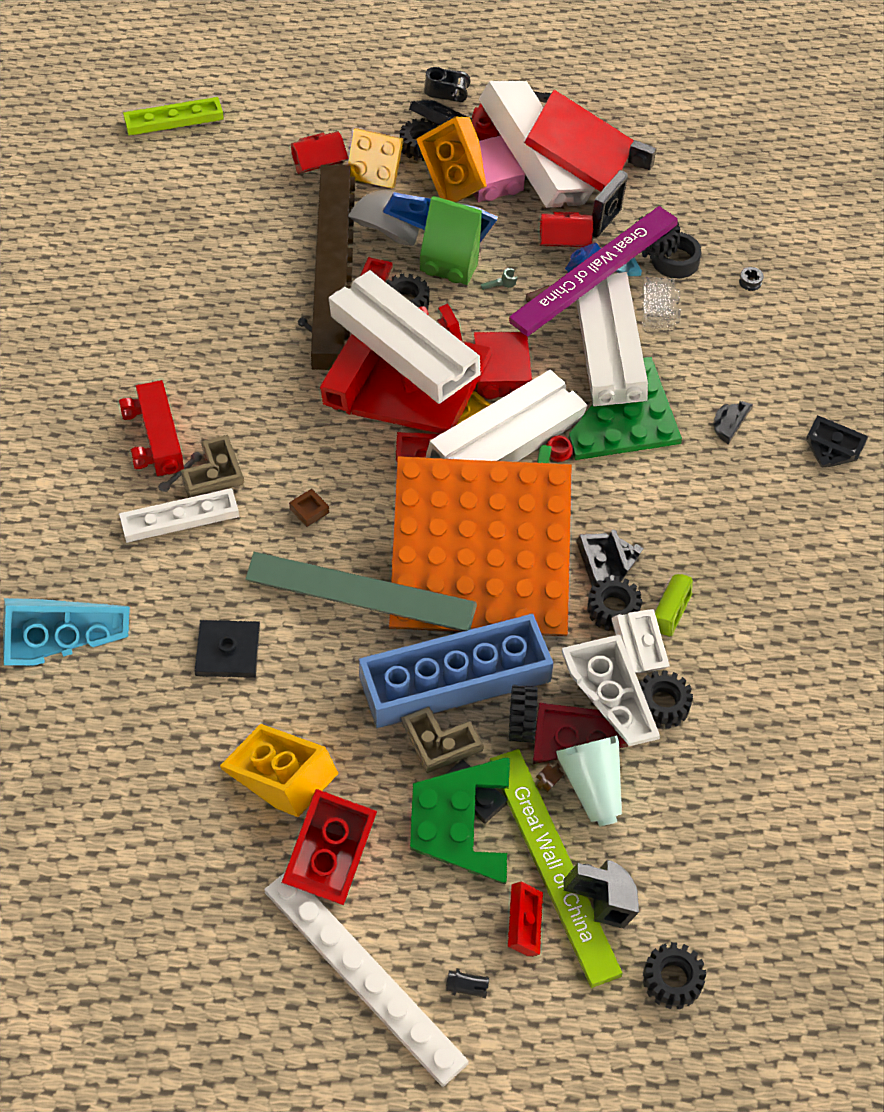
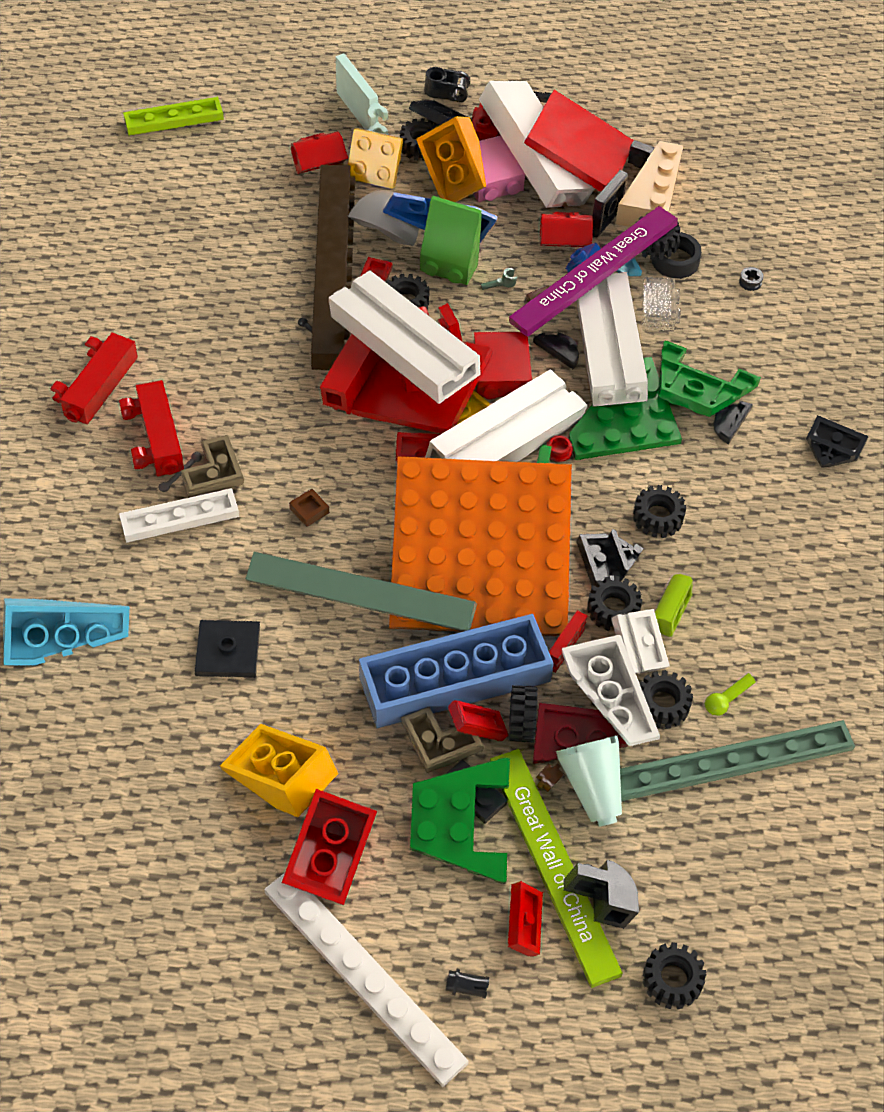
(97, 379): none -> red brick
(359, 96): none -> light aqua tile
(478, 720): none -> red tile
(560, 347): none -> black tile
(568, 638): none -> red tile
(652, 185): none -> tan wedge
(654, 523): none -> black tyre
(697, 389): none -> green wing
(718, 703): none -> lime bar
(734, 760): none -> sand green tile

